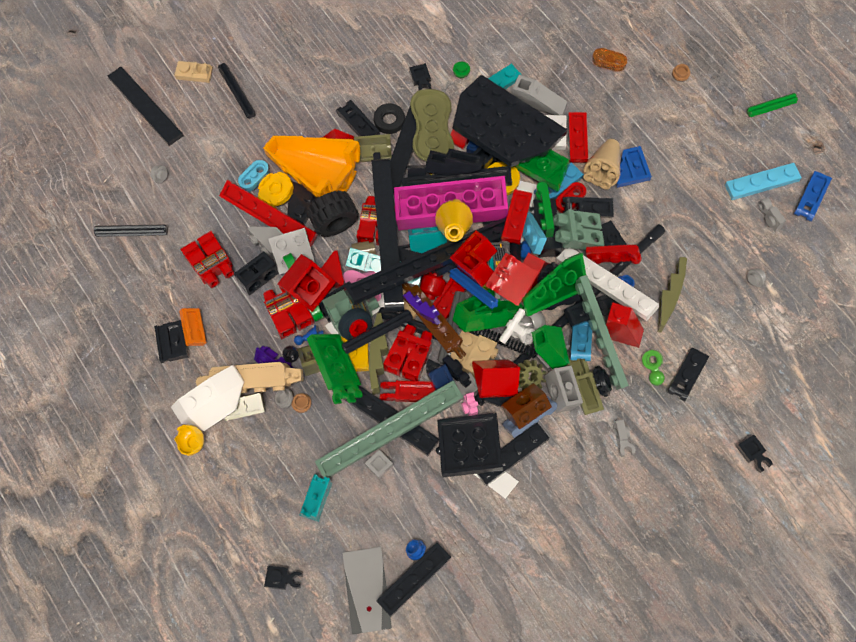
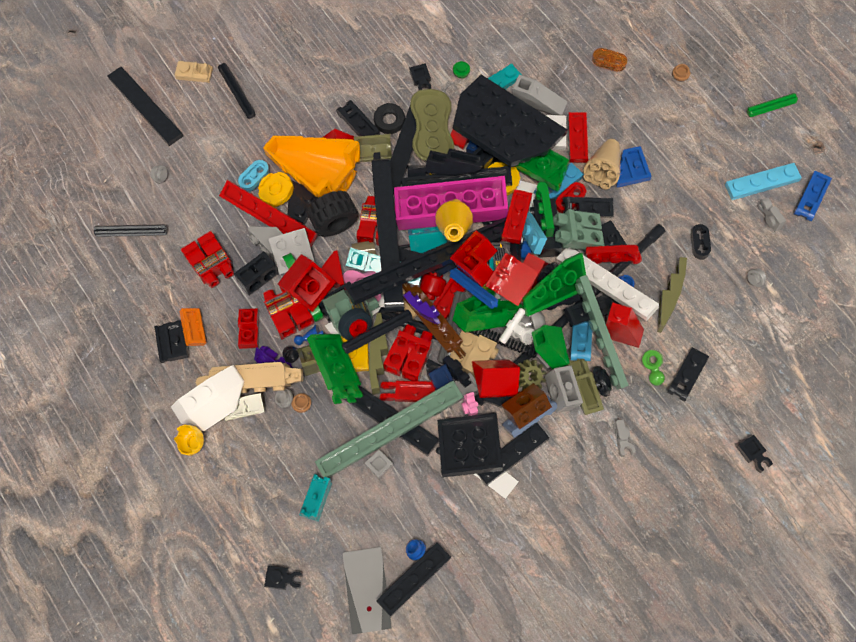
(248, 328): none -> red slope
(704, 241): none -> black beam

